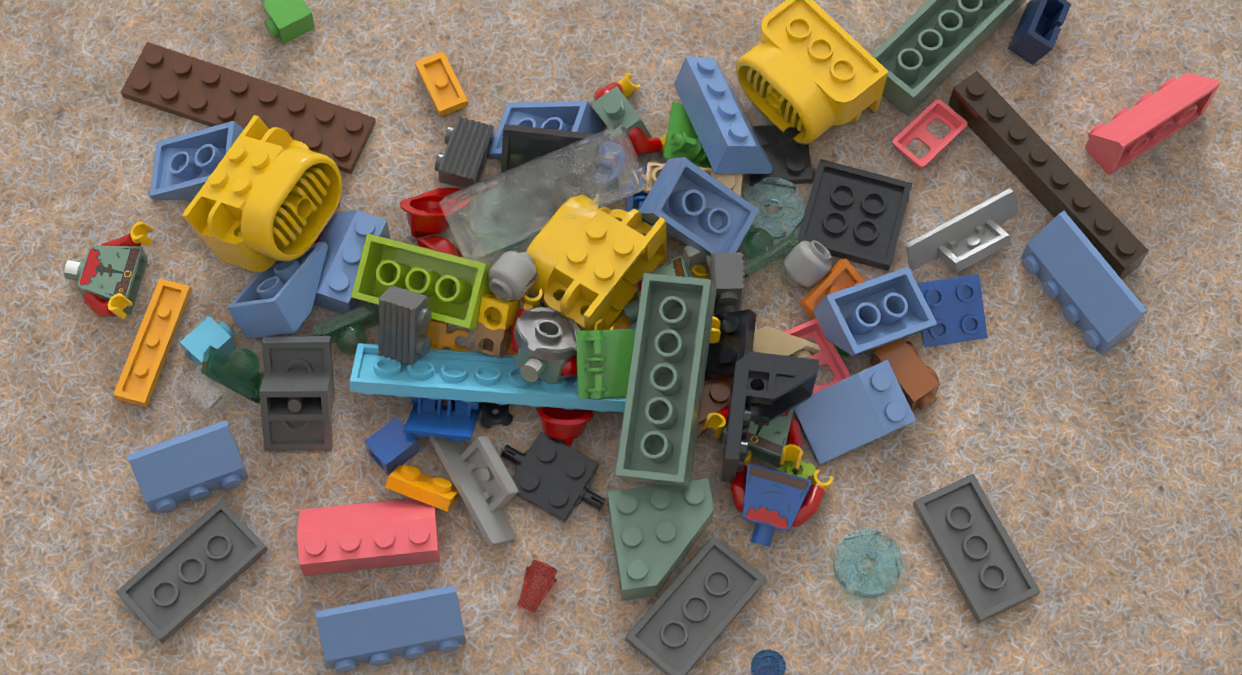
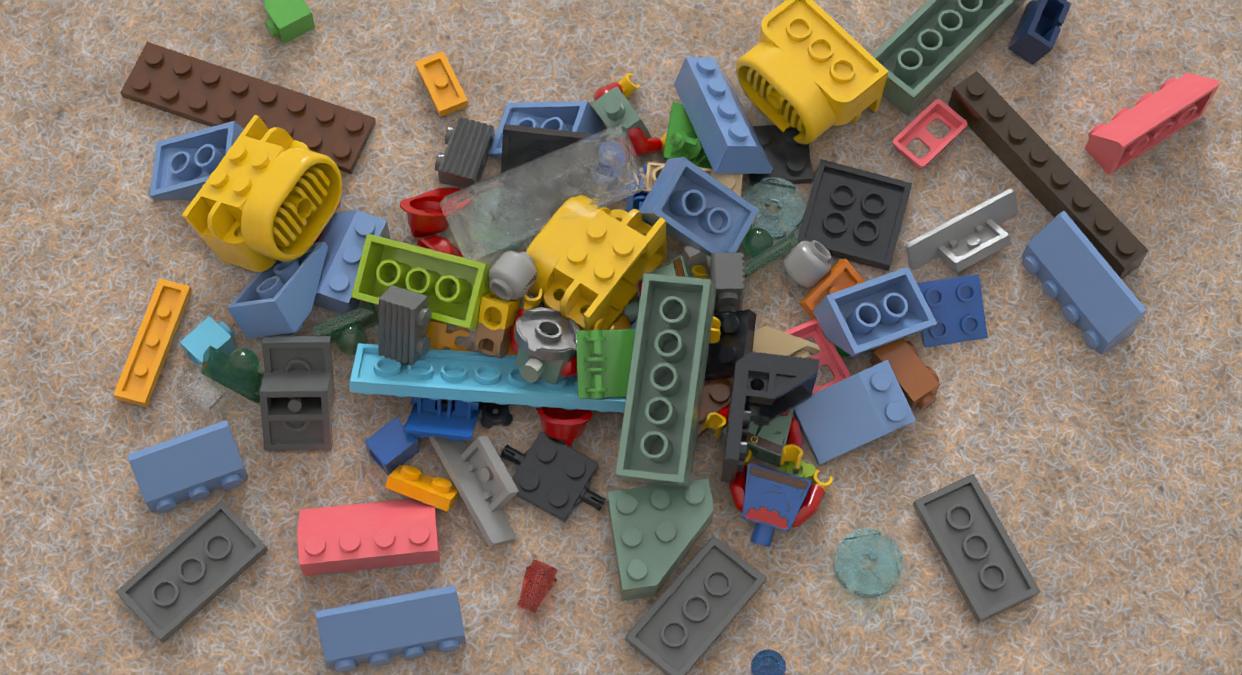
(112, 273): torso -> none

